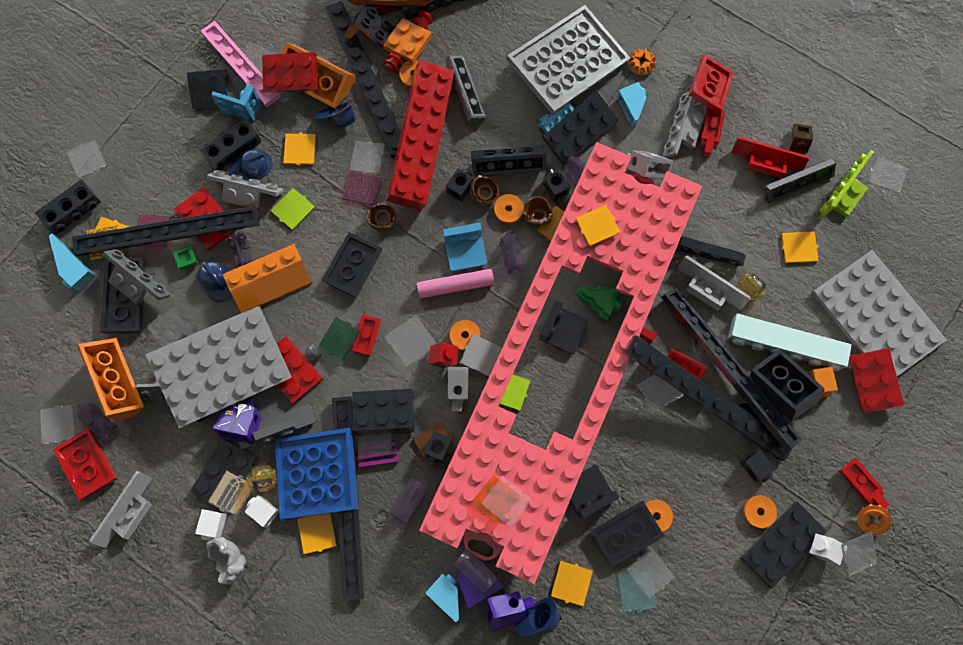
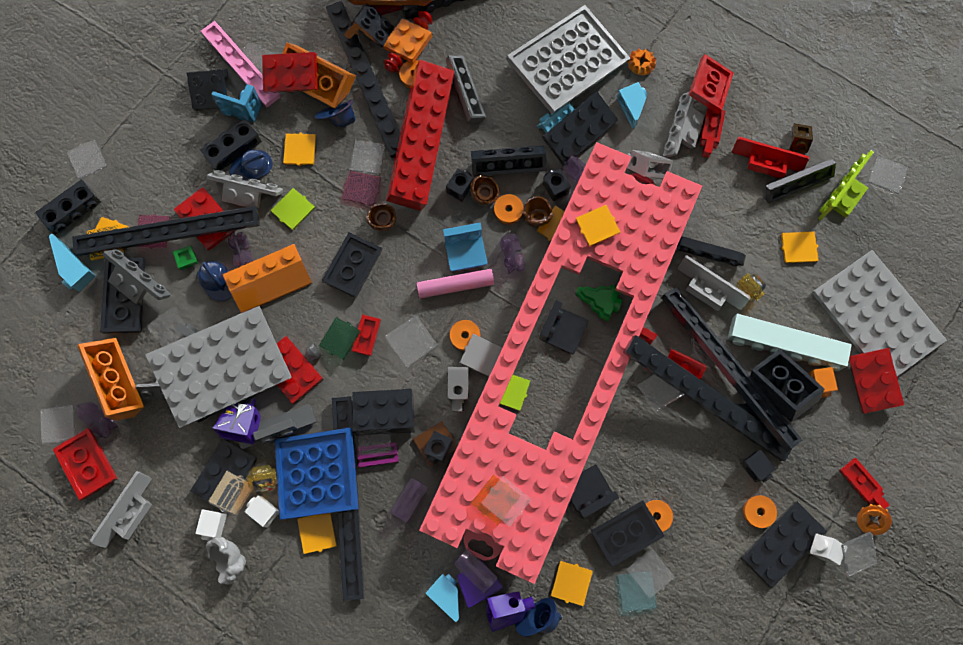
(443, 355): red brick -> none

